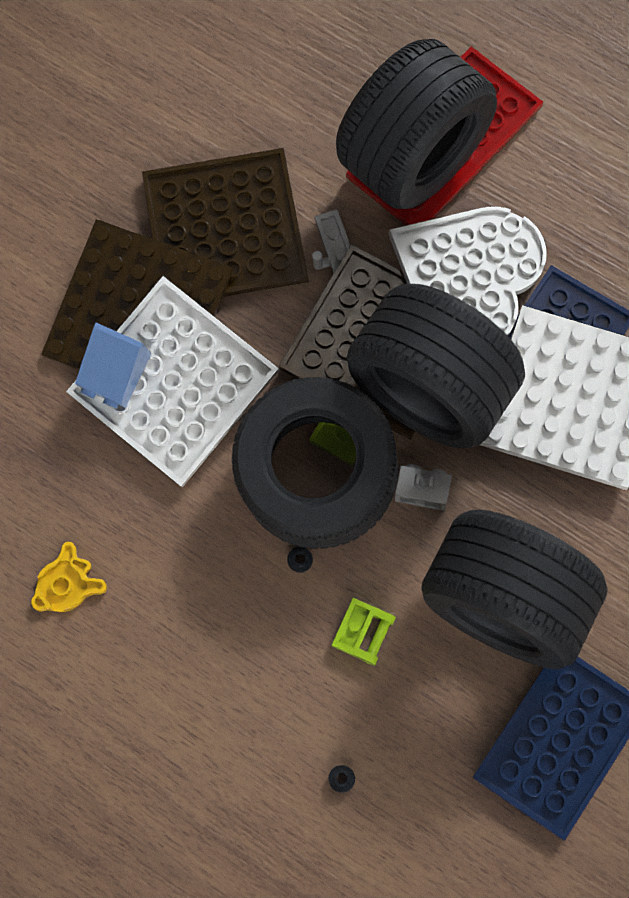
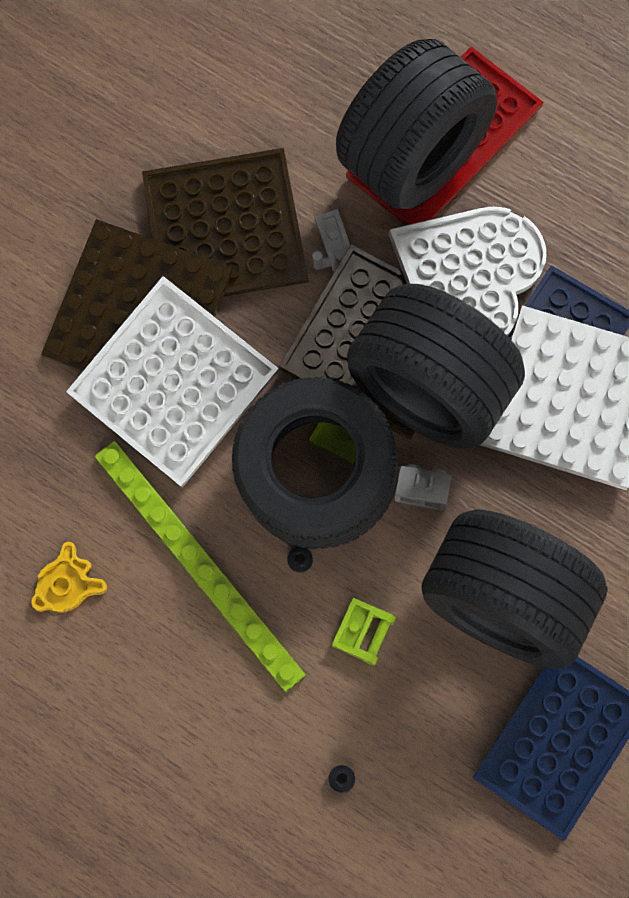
(111, 366): medium blue slope -> none
(200, 567): none -> lime plate

